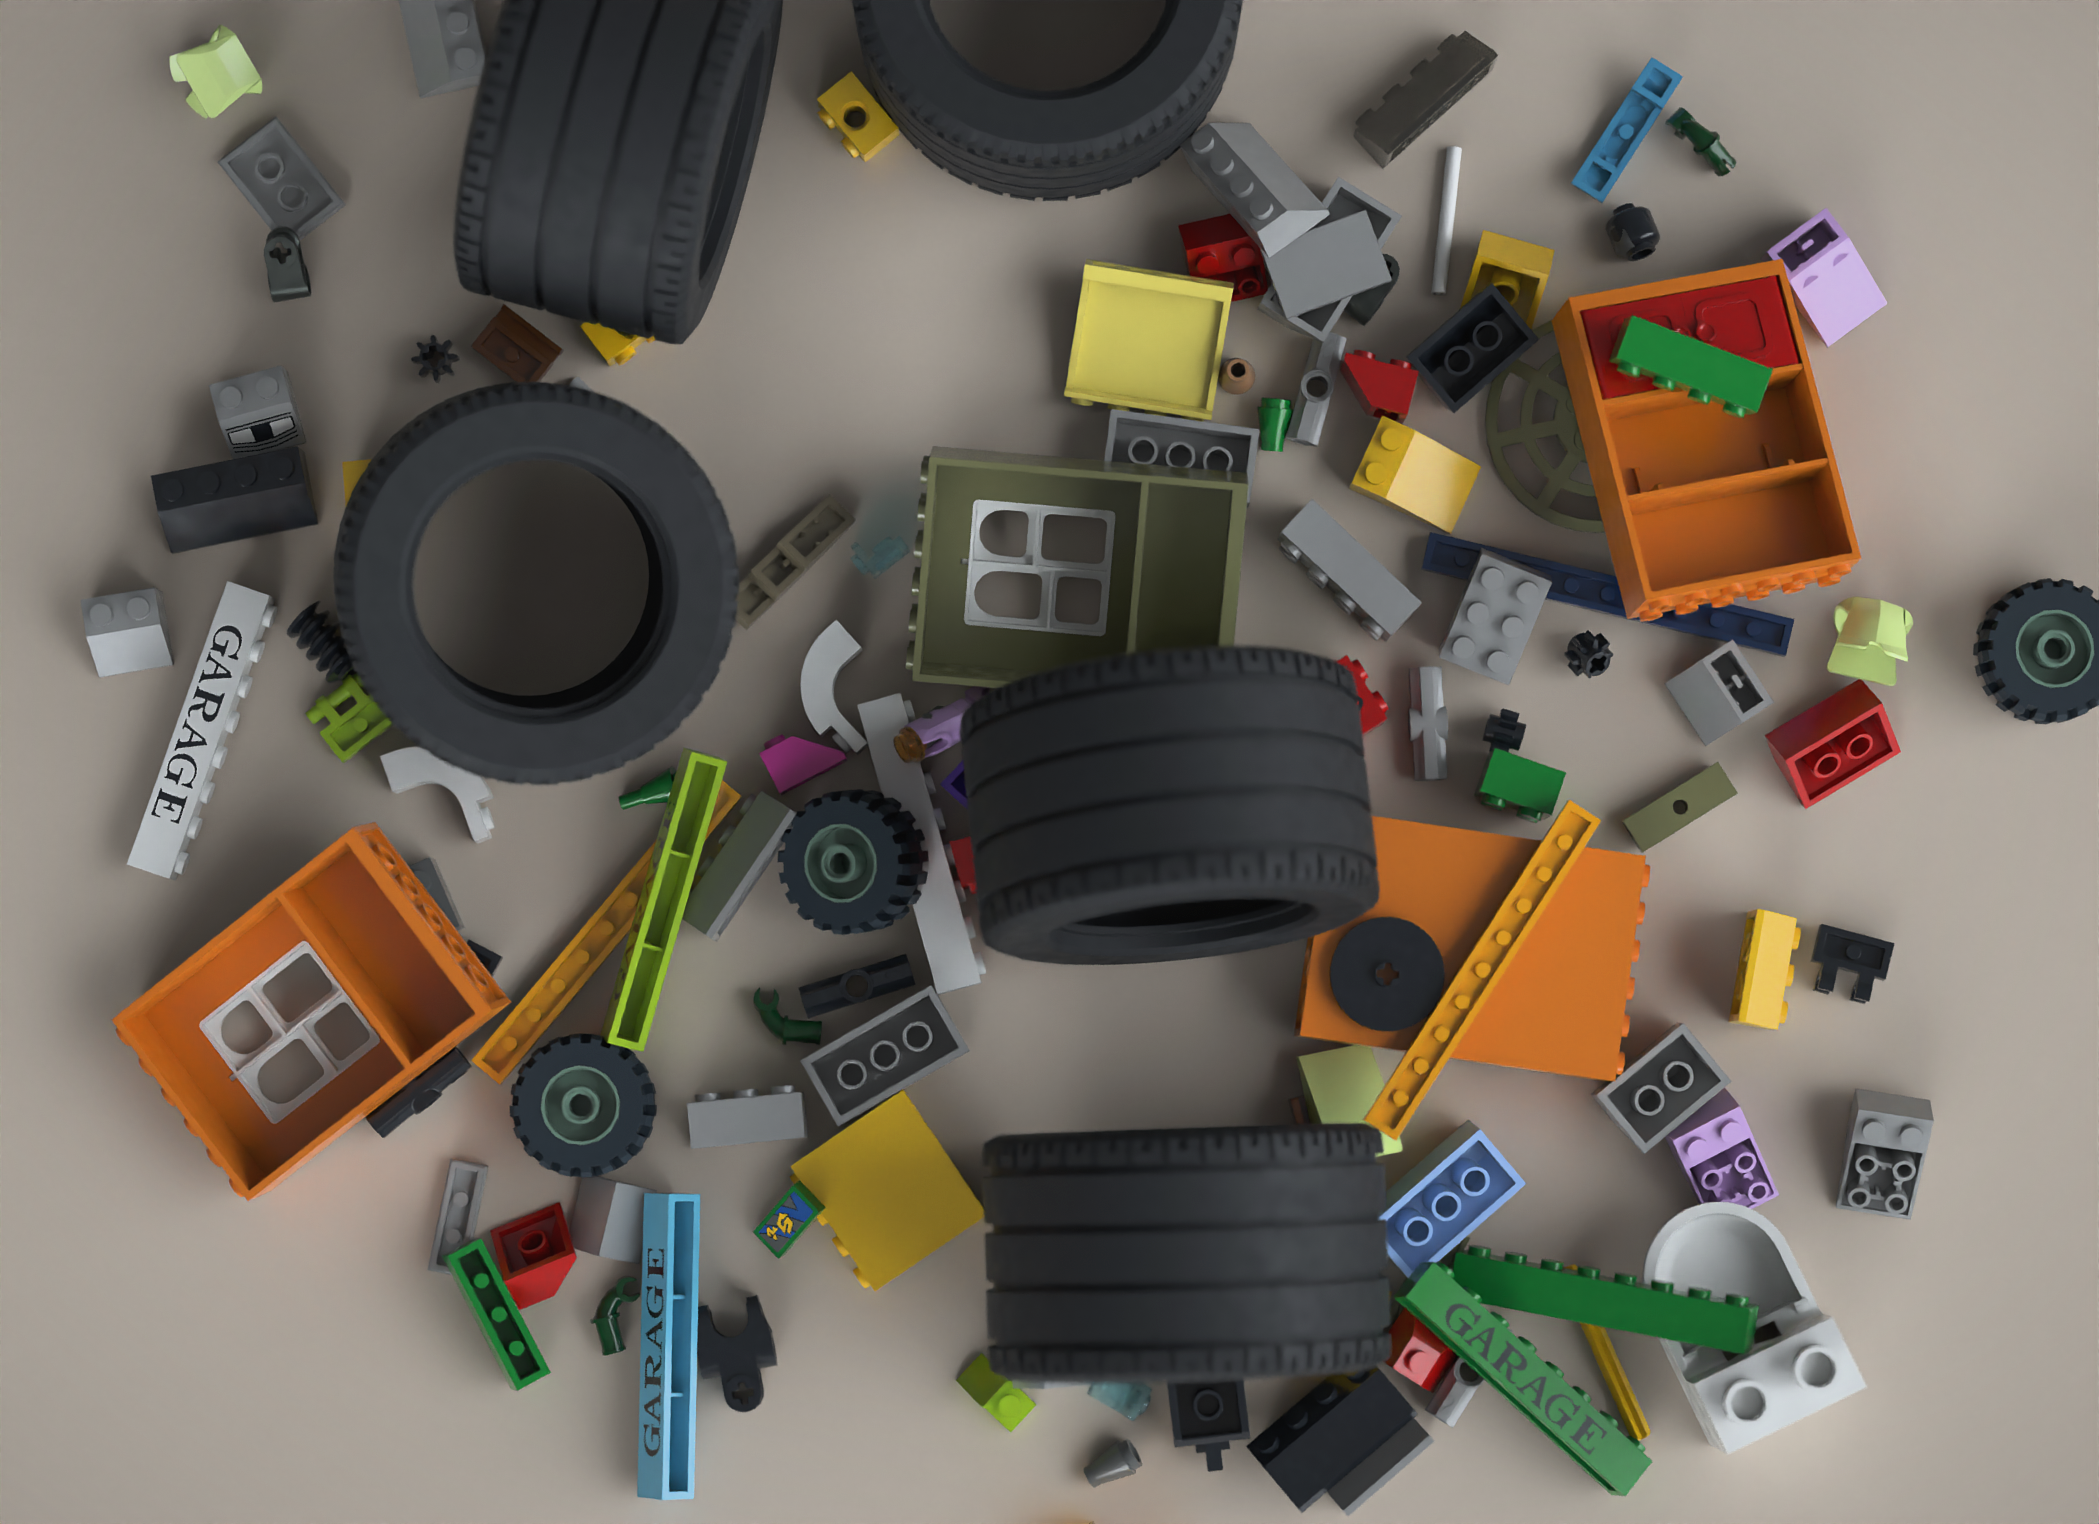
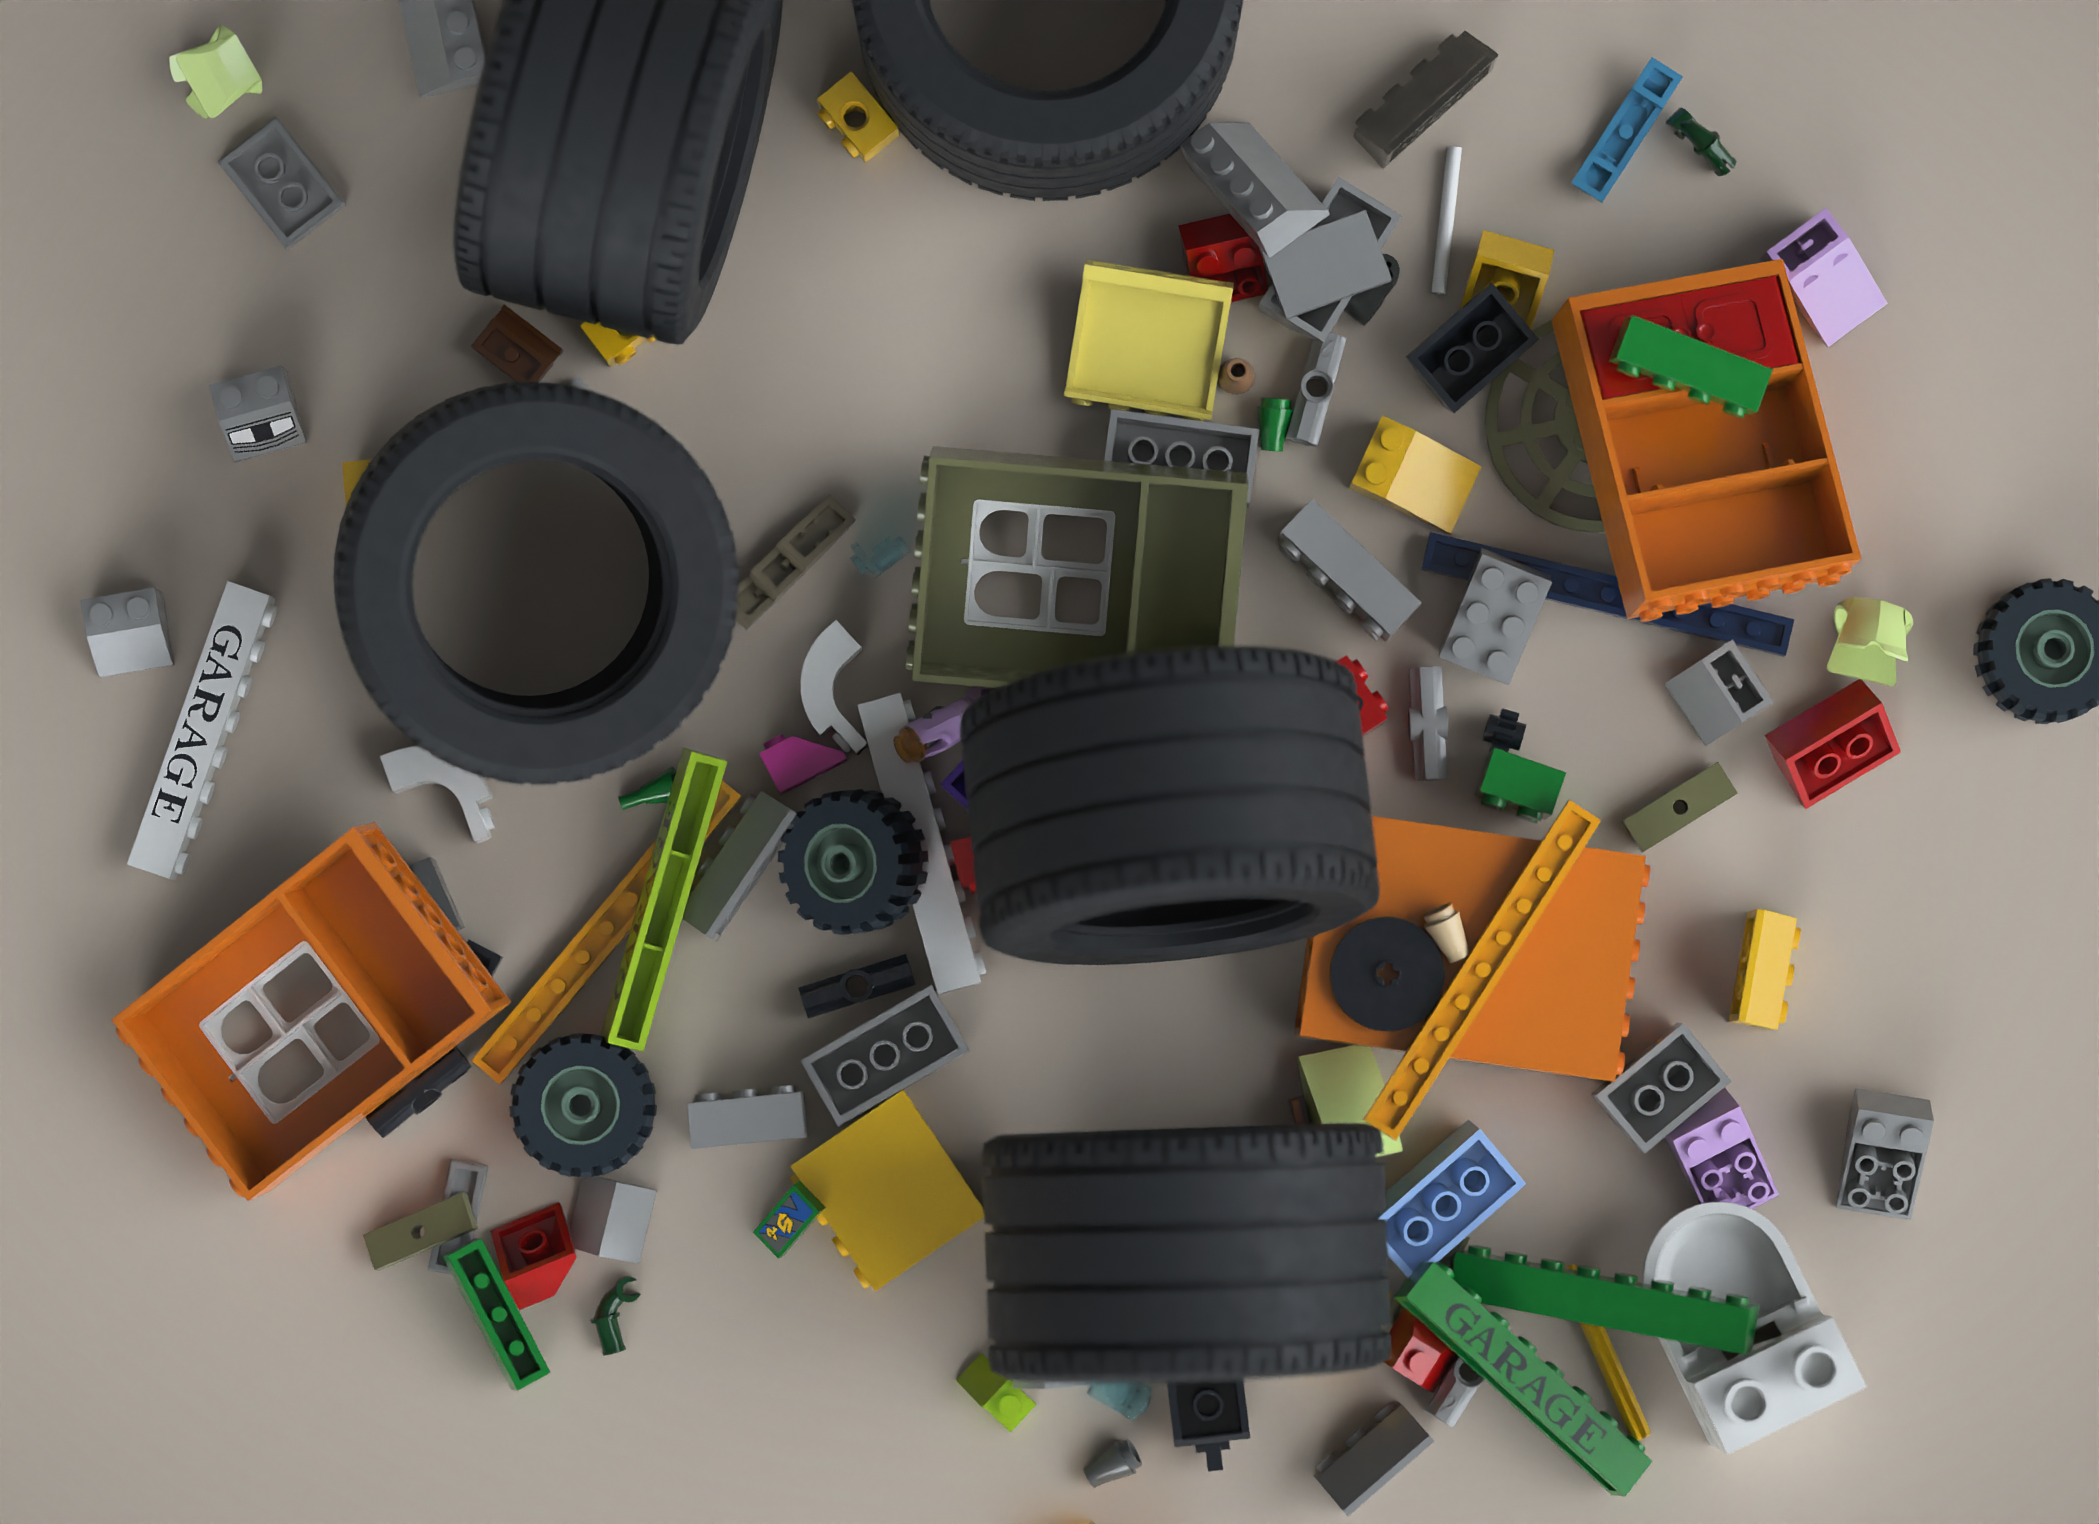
(235, 499): black slope -> none
(286, 271): pearl dark grey piece -> none
(322, 643): black piece -> none
(355, 727): lime plate -> none
(402, 1237): none -> olive tile
(443, 364): black gear -> none
(668, 1346): medium azure brick -> none
(737, 1357): black piece -> none
(785, 1028): dark green piece -> none
(1330, 1433): black slope -> none
(1379, 385): red slope -> none
(1447, 931): none -> tan cone
(1588, 654): black gear -> none
(1632, 232): black head -> none
(1851, 953): black plate -> none

